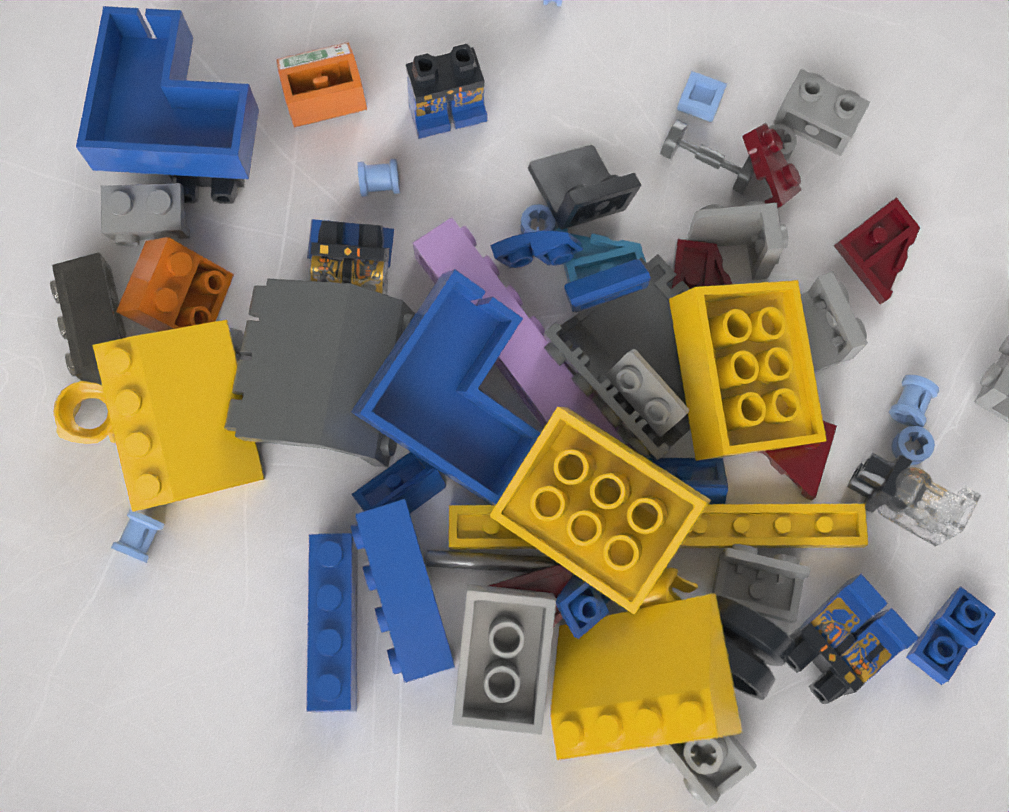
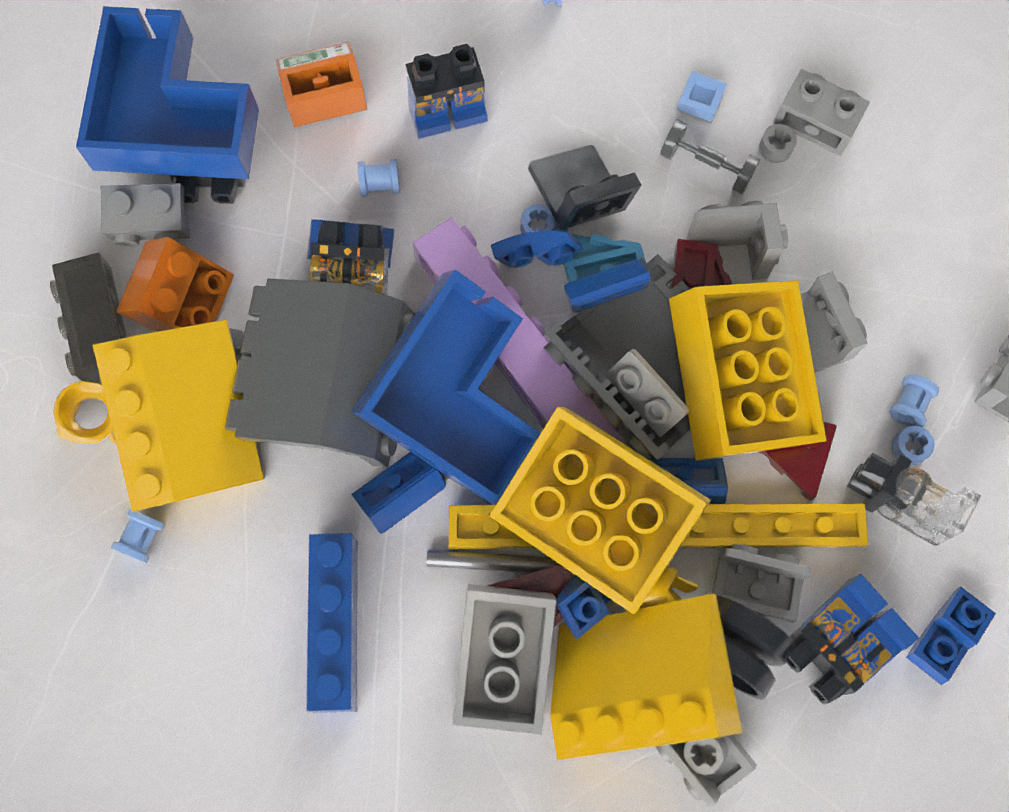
(404, 591): blue brick -> none
(770, 164): dark red wing -> none
(880, 248): dark red wing -> none

